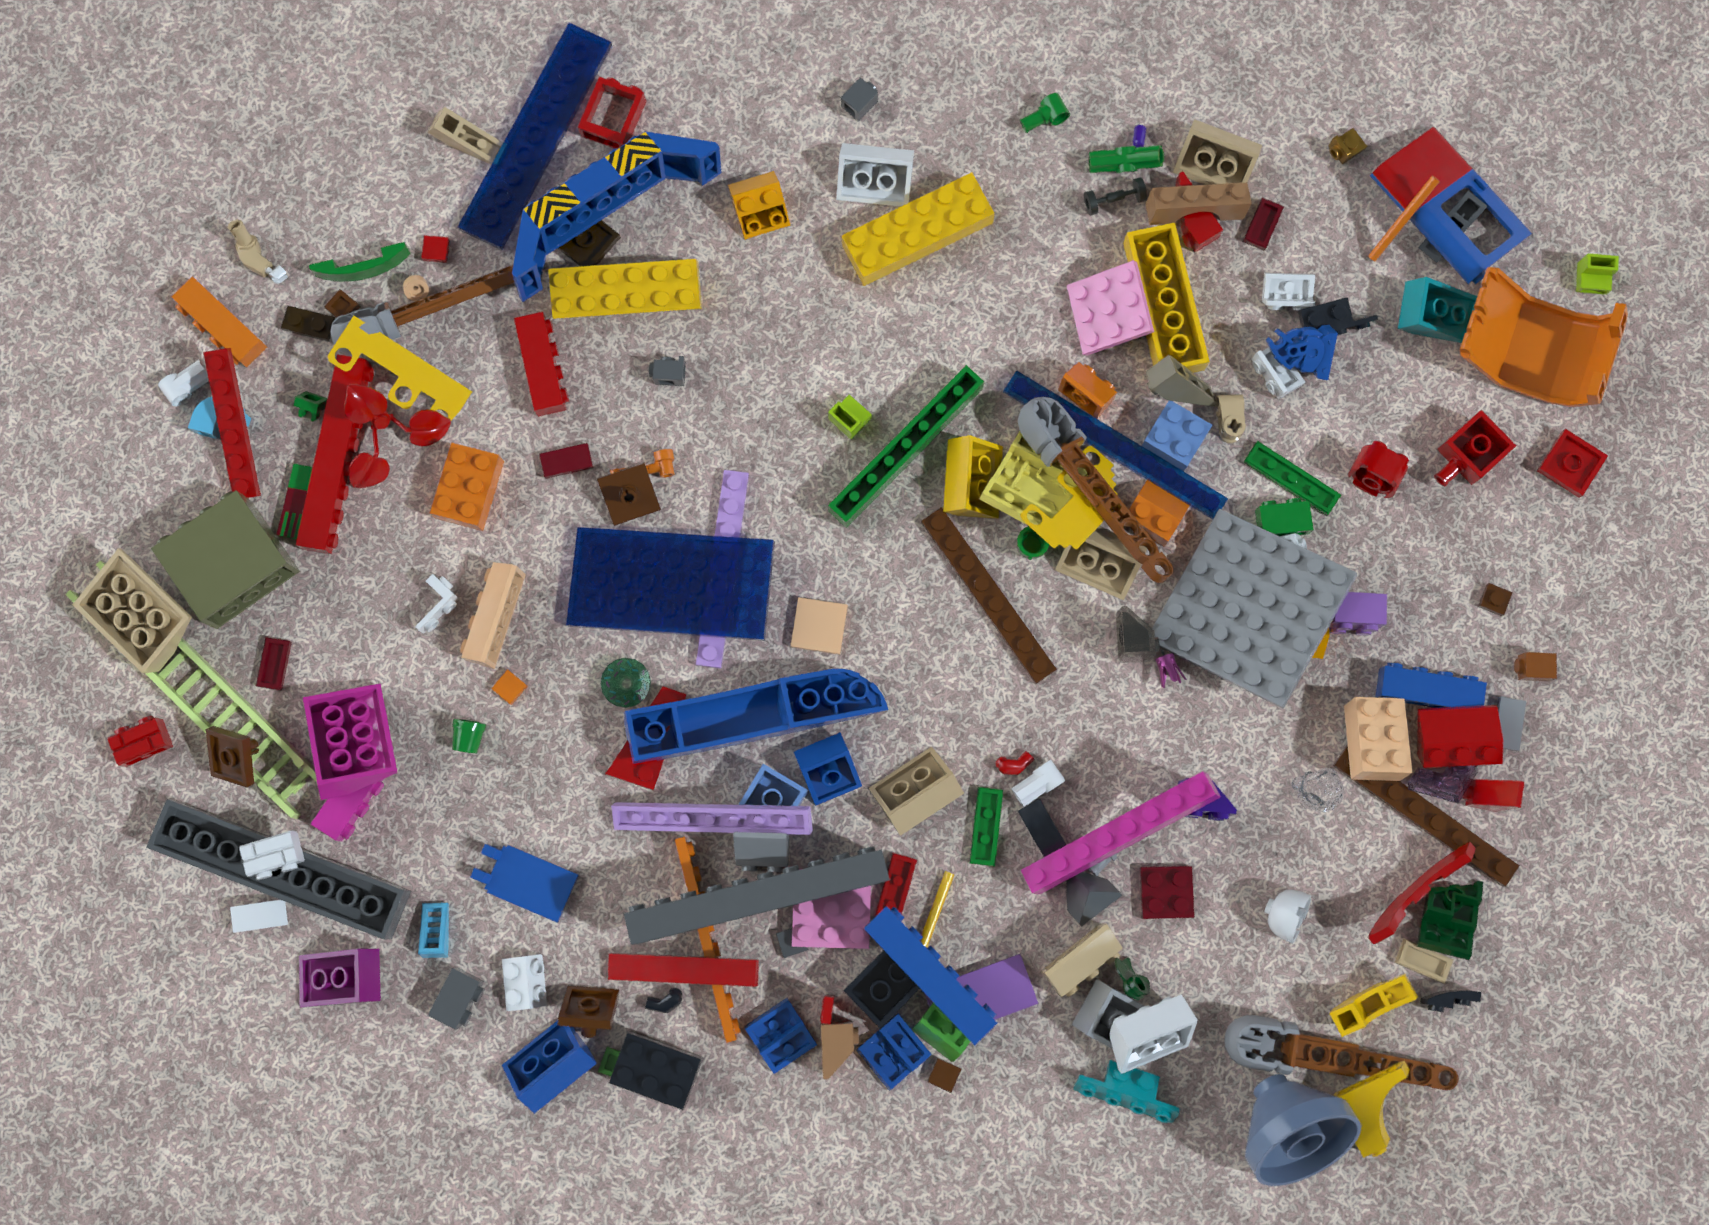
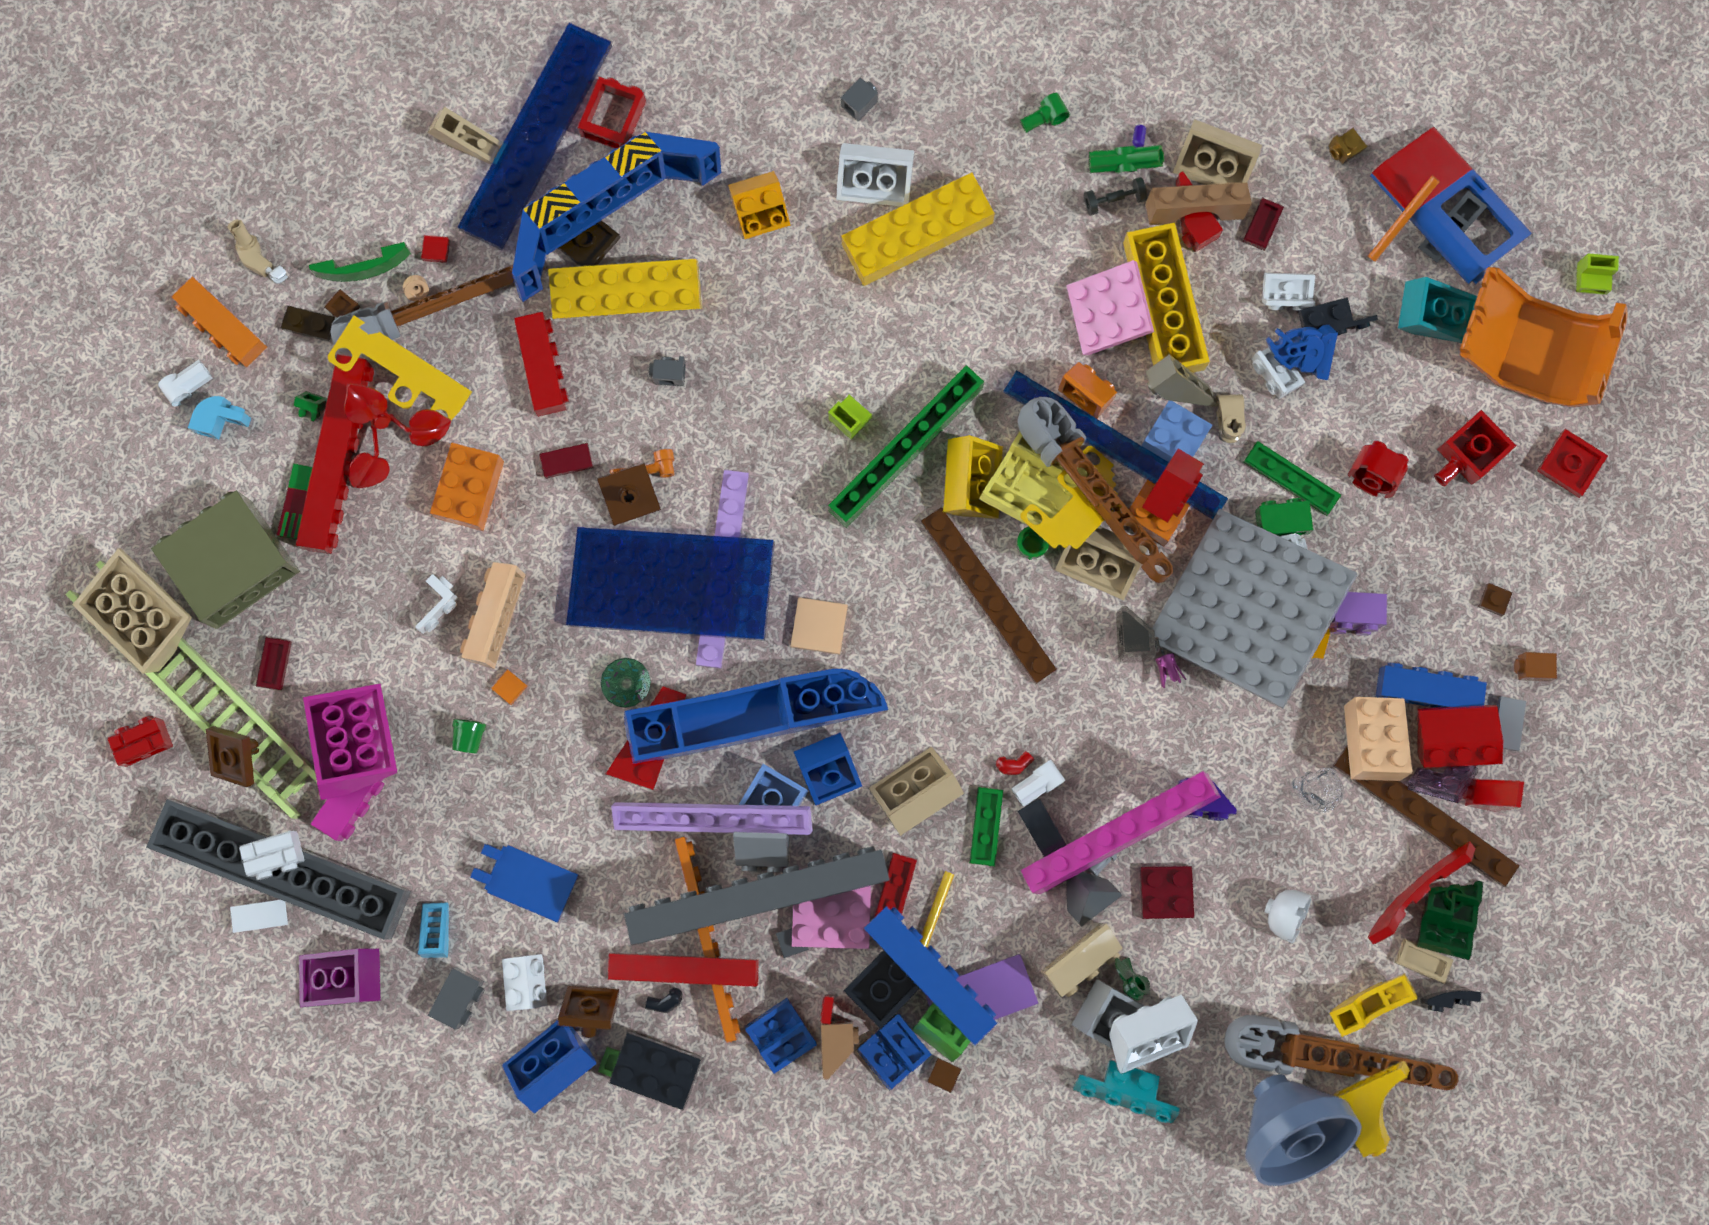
(231, 422): red plate -> none
(1174, 486): none -> red brick

